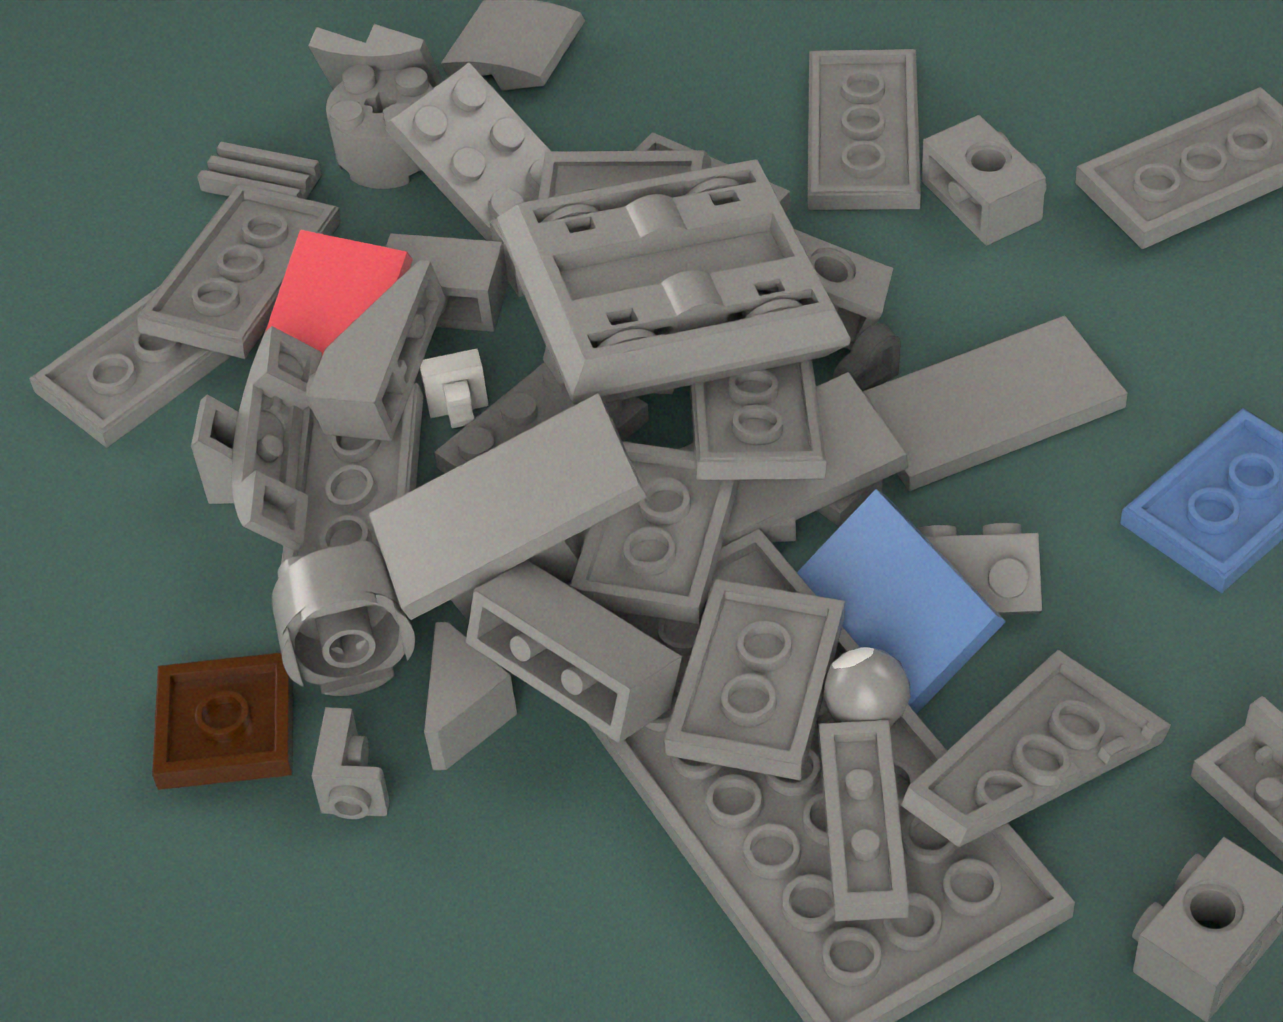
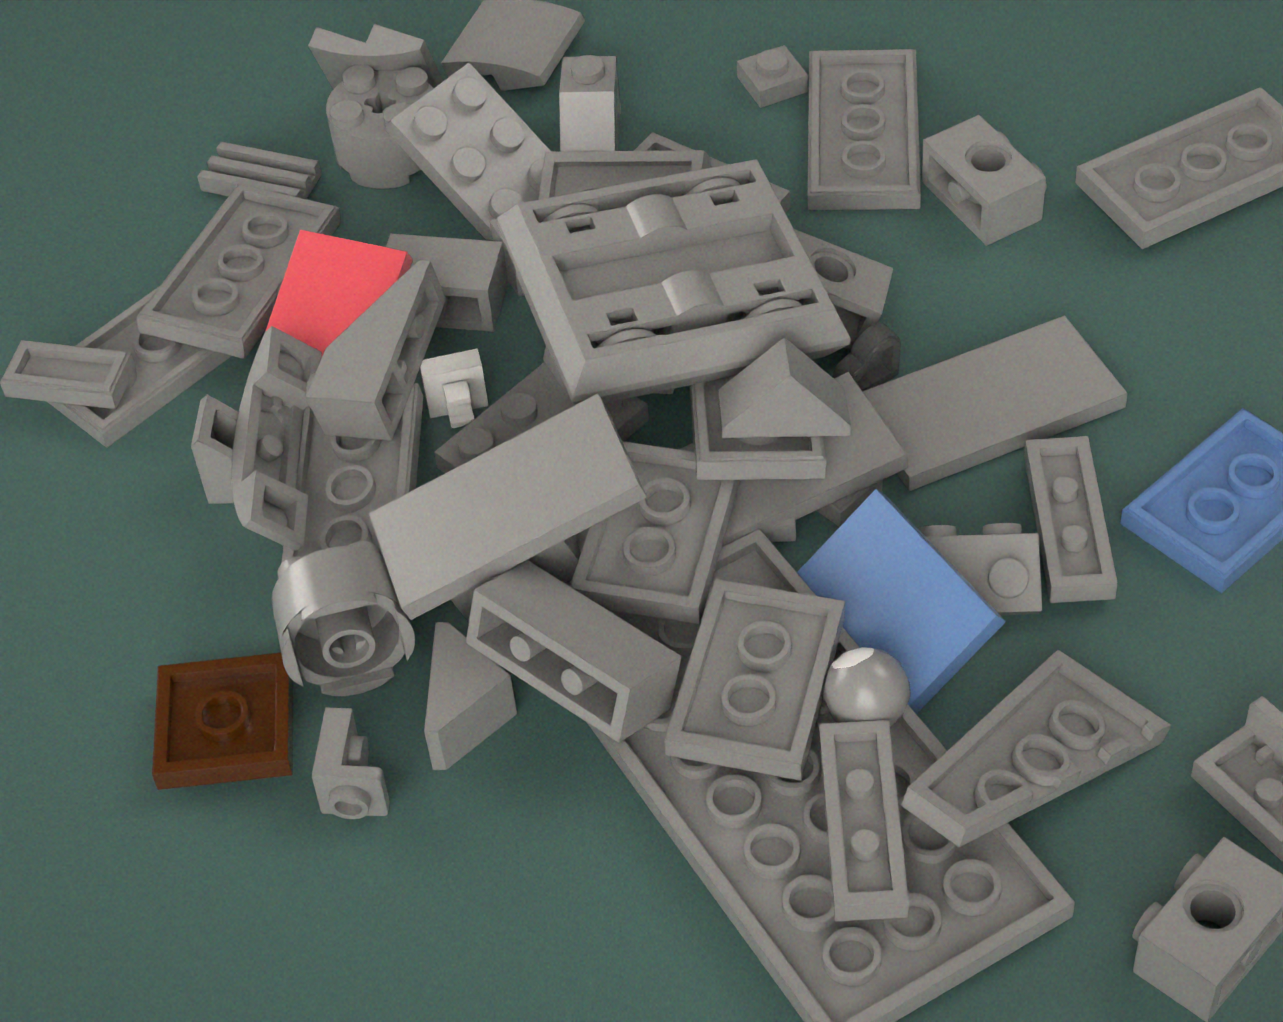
(68, 374): none -> light grey tile
(589, 103): none -> light grey slope
(772, 76): none -> light grey plate
(783, 397): none -> light grey slope
(1070, 520): none -> light grey plate

